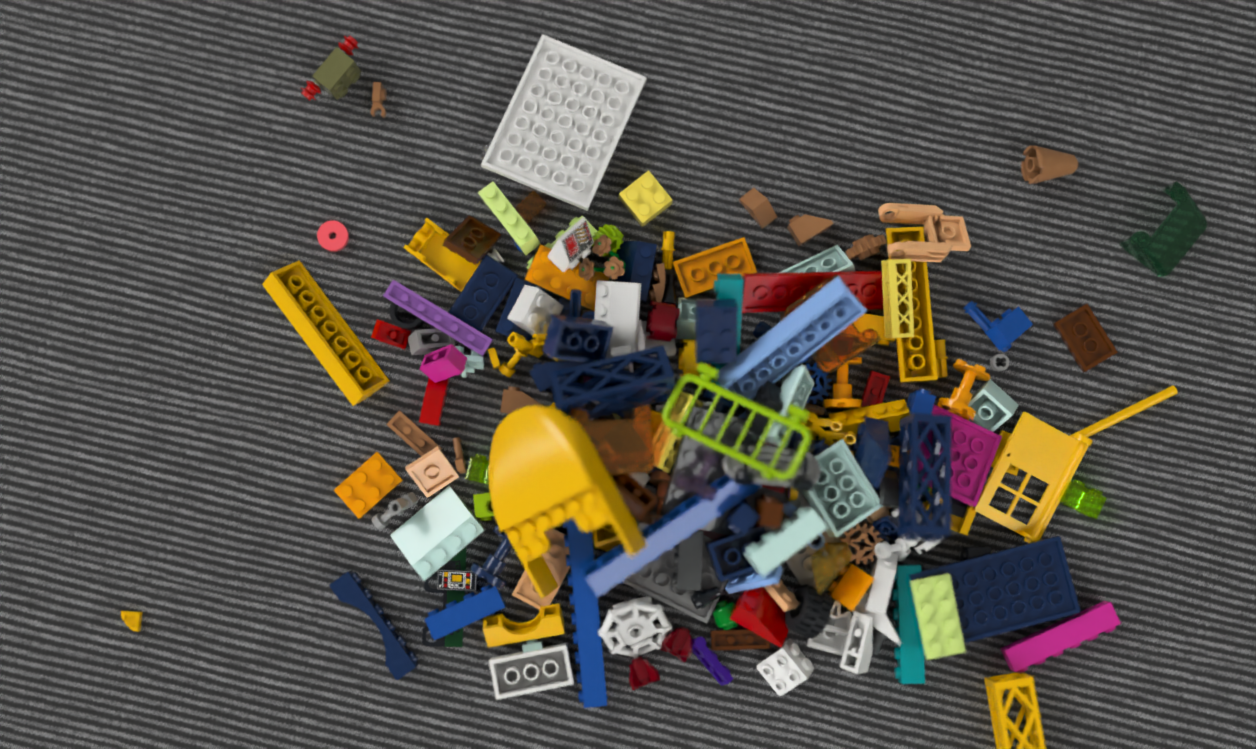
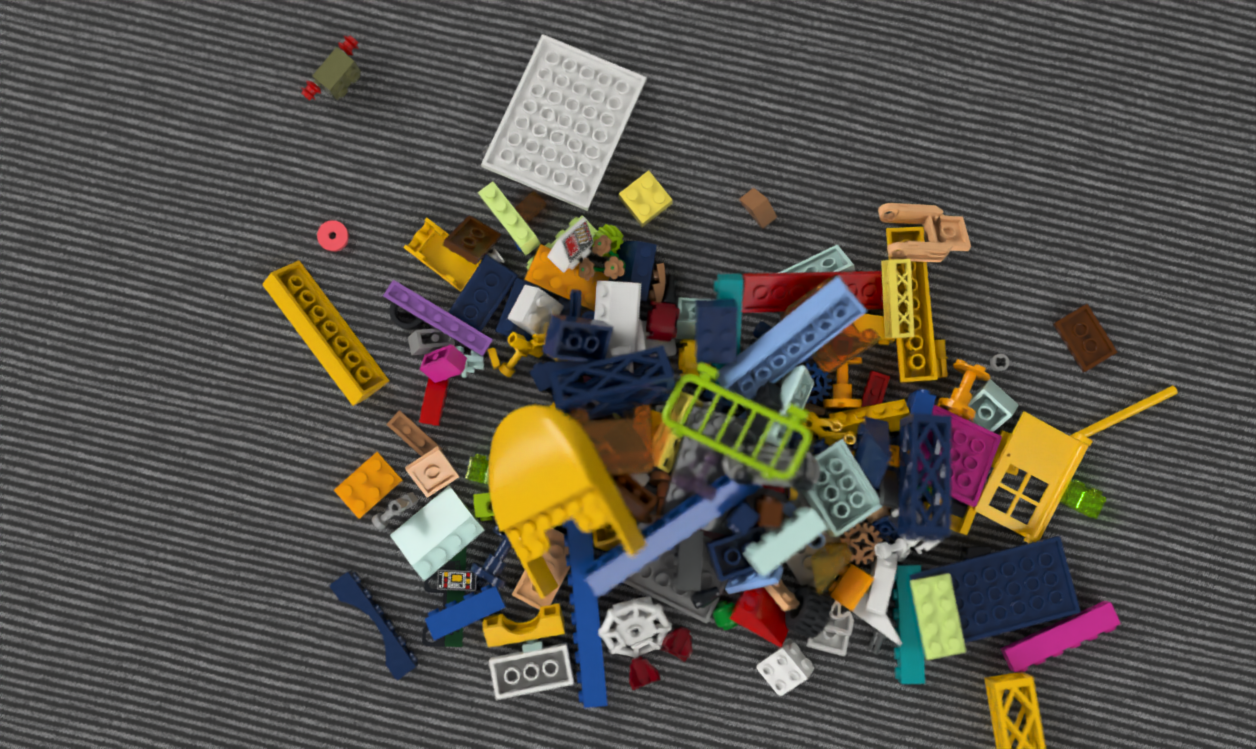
(132, 619): yellow tile -> none
(378, 95): medium nougat plate -> none
(390, 334): red slope -> none
(459, 461): medium nougat bar -> none
(515, 399): medium nougat slope -> none
(668, 248): yellow axle -> none
(700, 270): light orange plate -> none
(710, 661): dark purple plate -> none
(737, 640): reddish brown plate -> none
(807, 227): medium nougat slope -> none
(858, 644): white slope -> none
(866, 247): medium nougat gear -> none
(980, 318): blue axle -> none
(1008, 328): blue brick -> none
(1046, 164): medium nougat cone -> none
(1172, 238): clear green windscreen -> none

